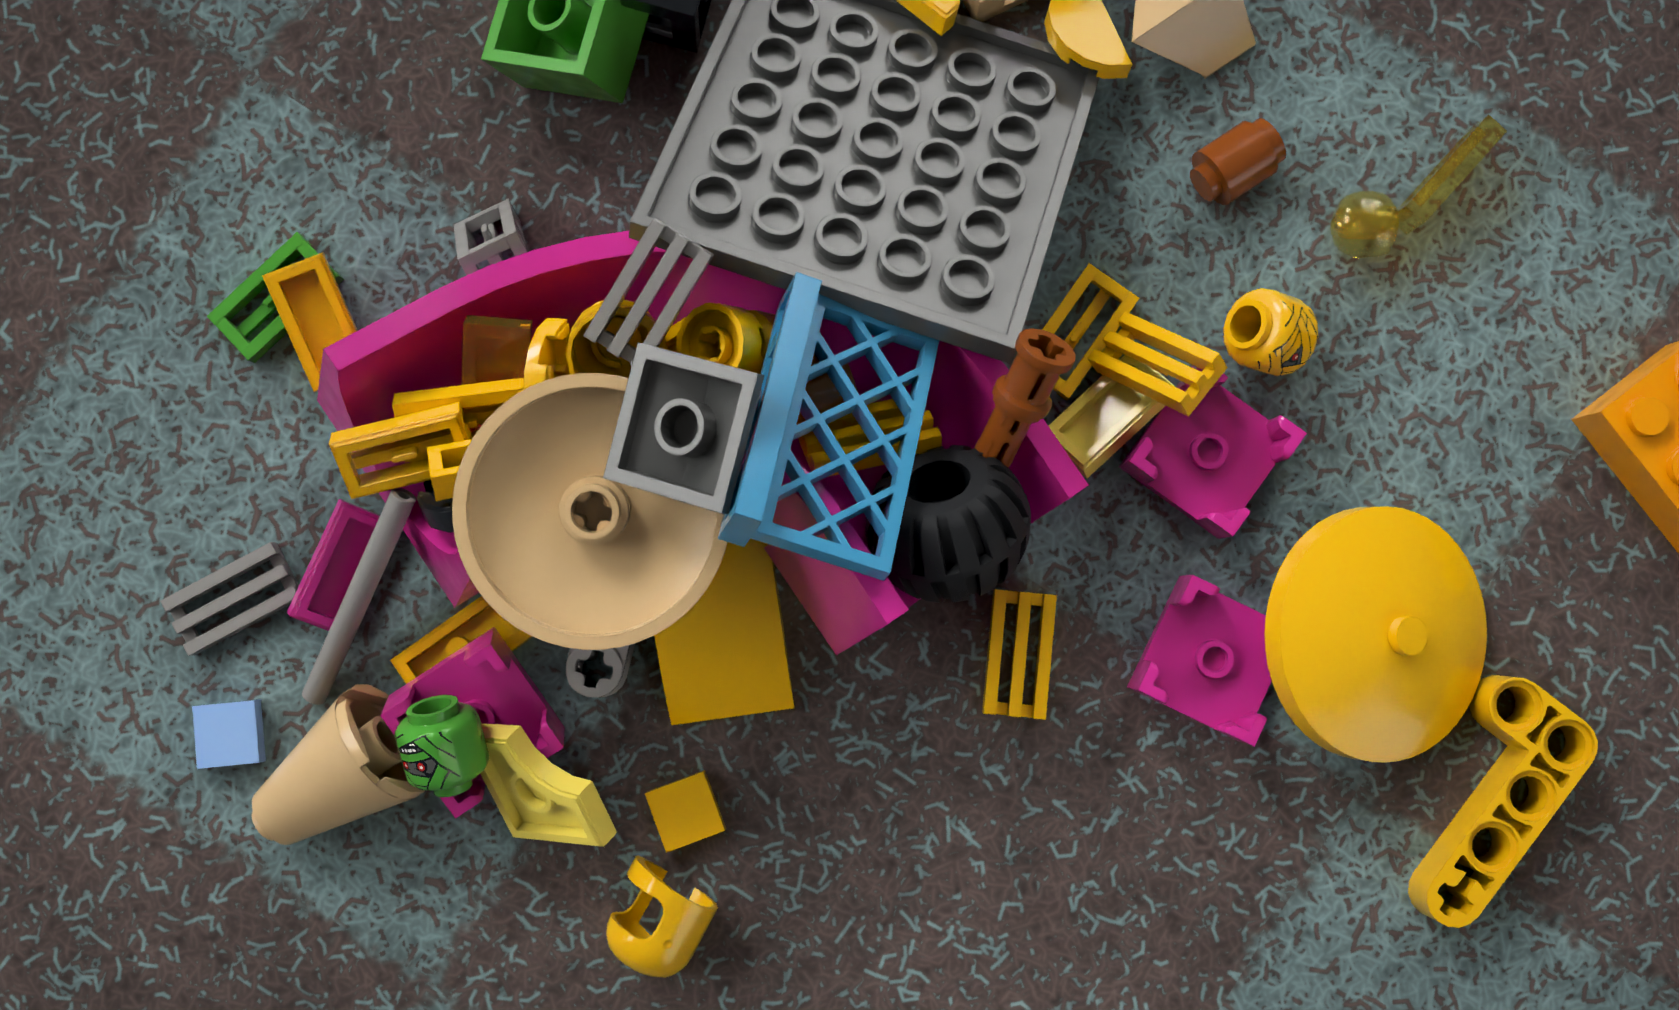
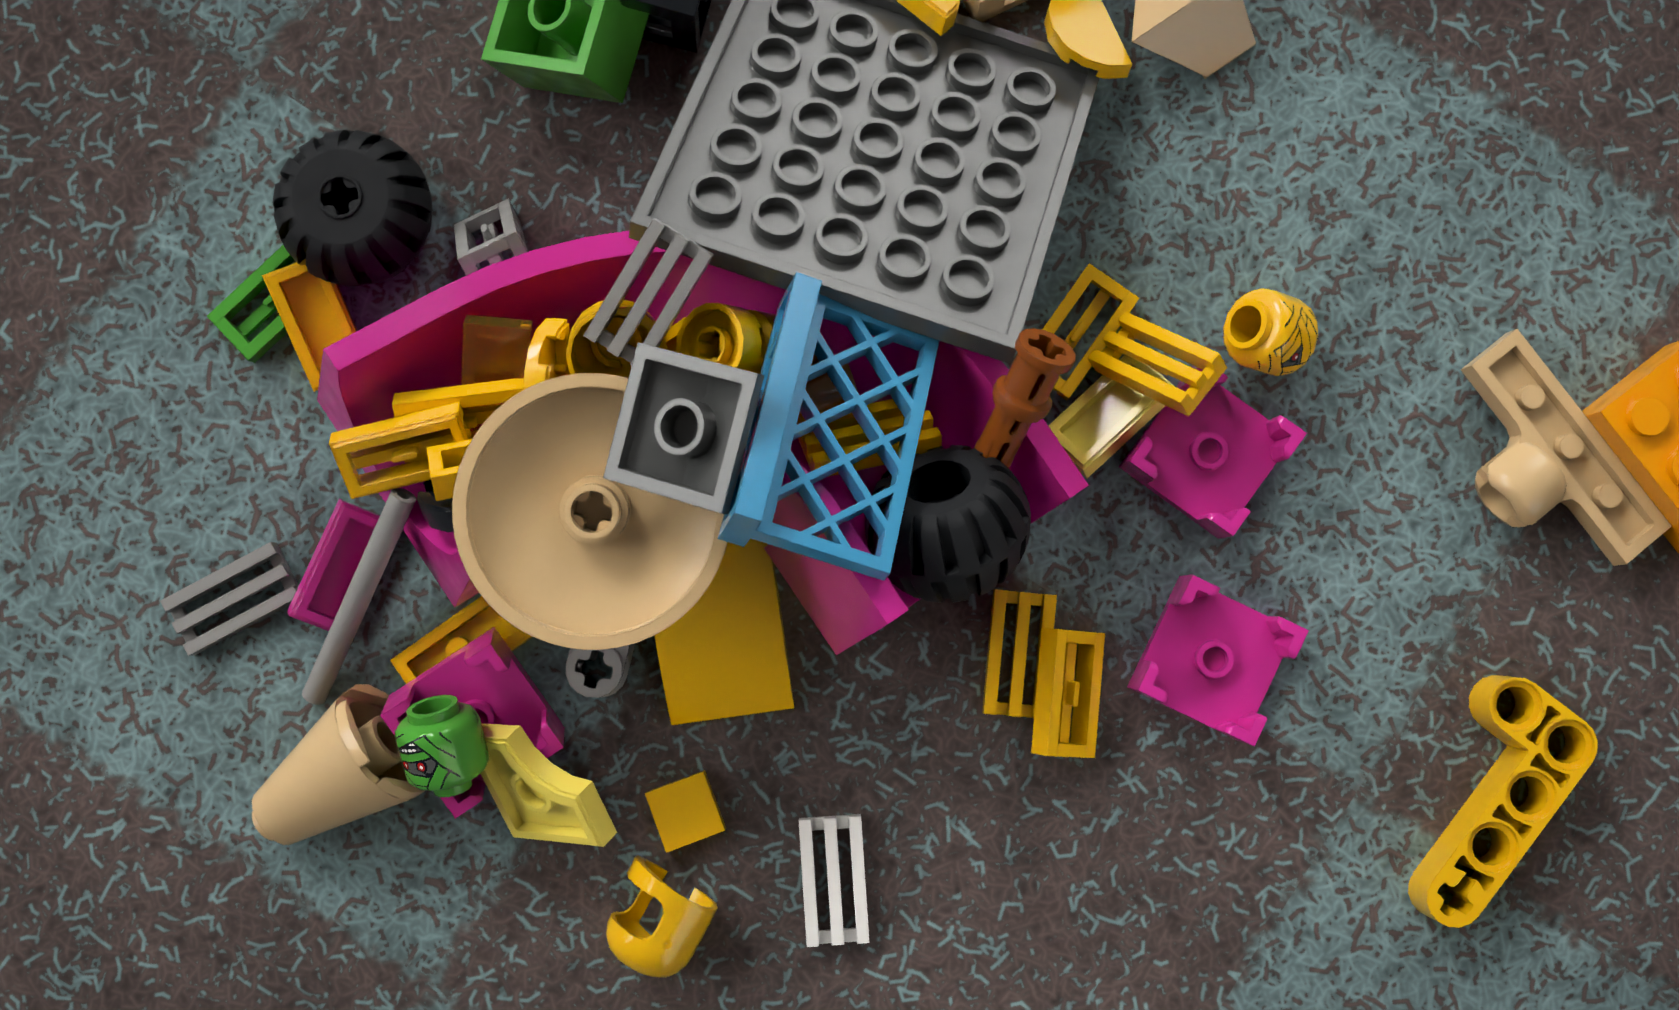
(228, 734): light blue tile -> none
(382, 226): none -> black wheel
(837, 934): none -> white tile
(1059, 692): none -> yellow tile
(1237, 161): dark orange brick -> none
(1365, 224): clear yellow piece -> none
(1376, 633): yellow dish -> none
(1449, 173): clear yellow tile -> none
(1555, 456): none -> tan plate

